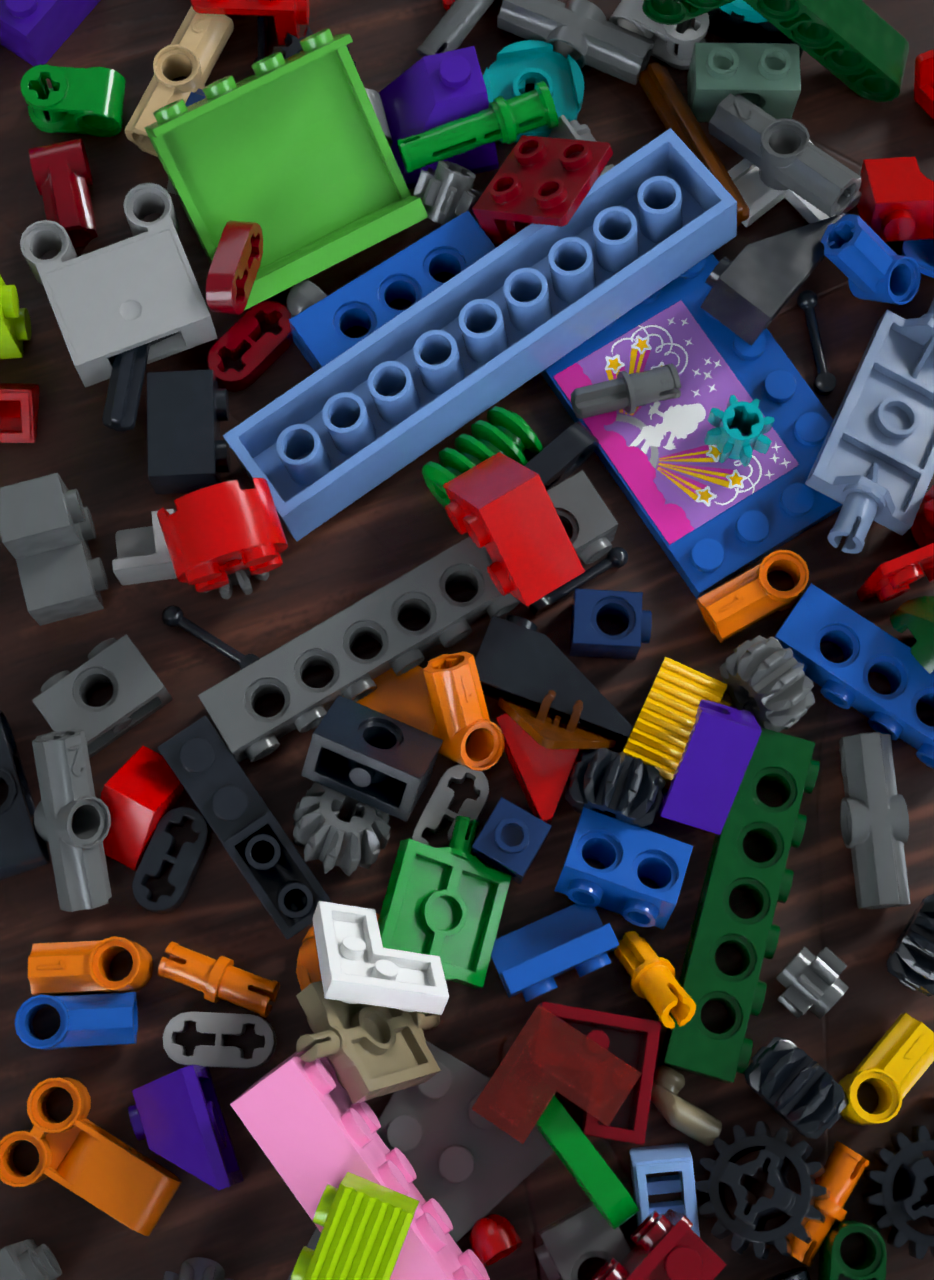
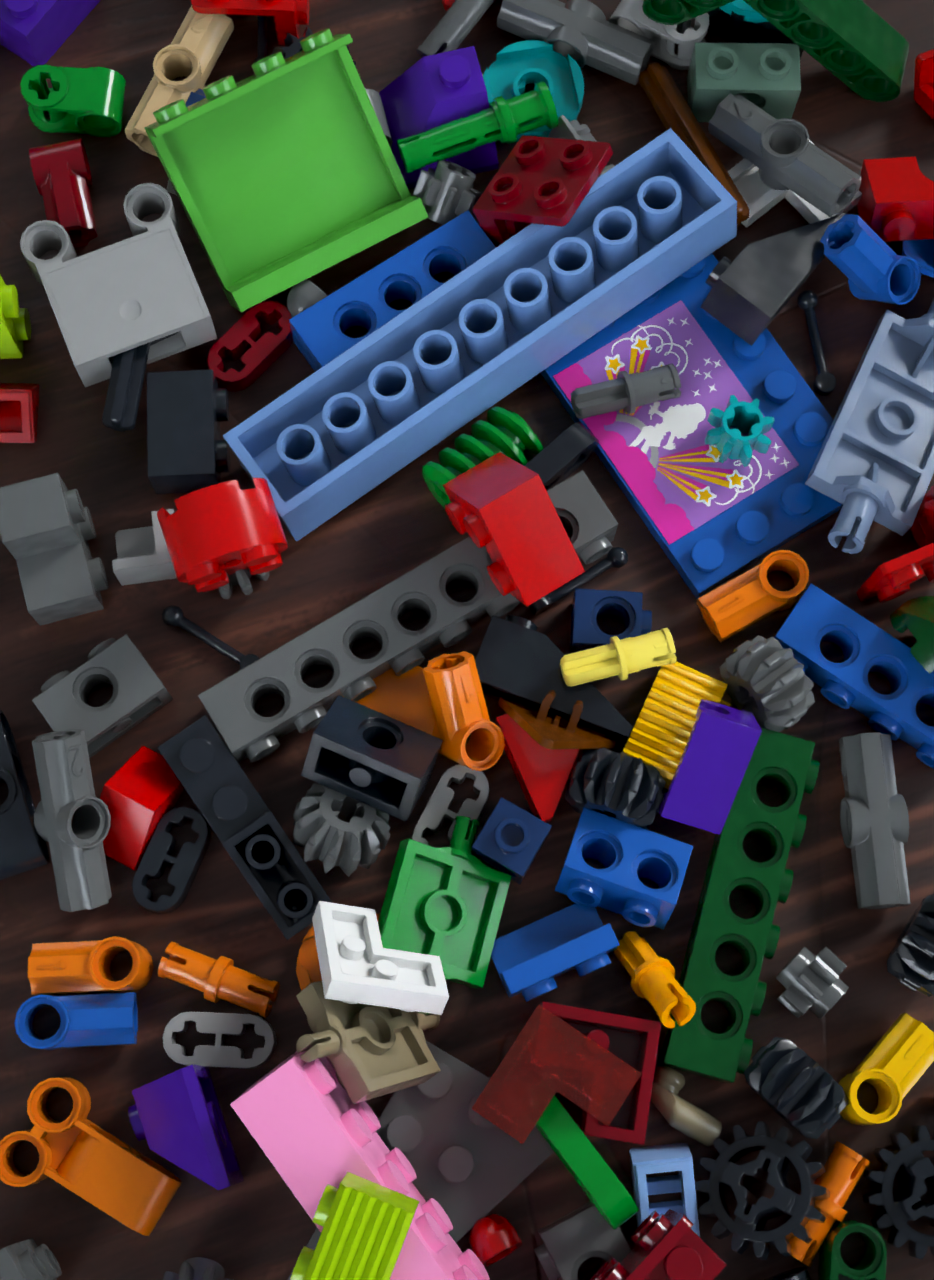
(234, 267): dark red beam -> none
(619, 658): none -> light yellow axle

